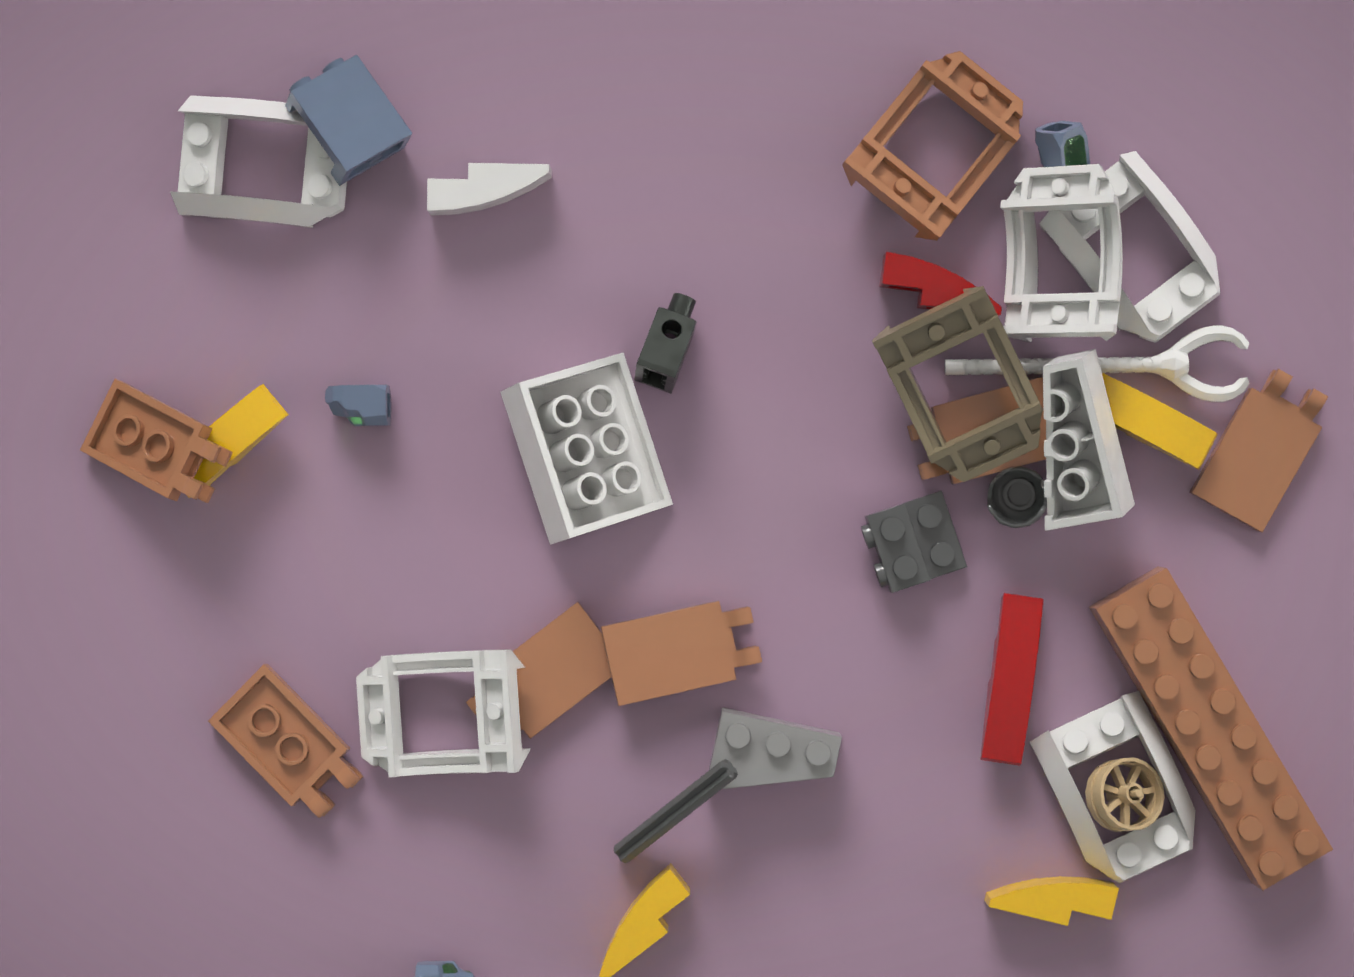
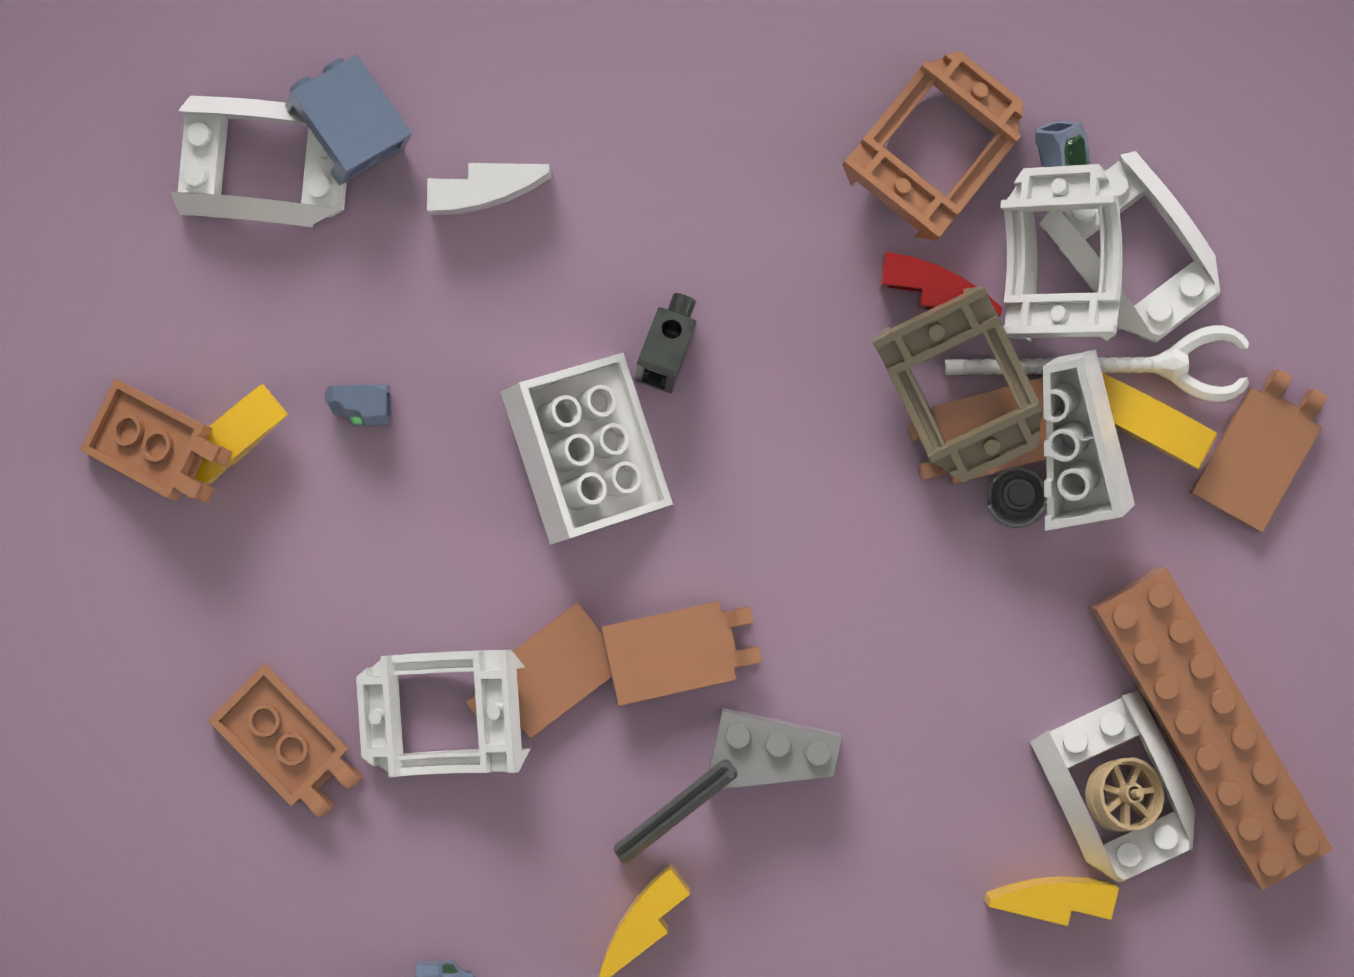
(913, 542): dark grey plate -> none
(1011, 679): red slope -> none

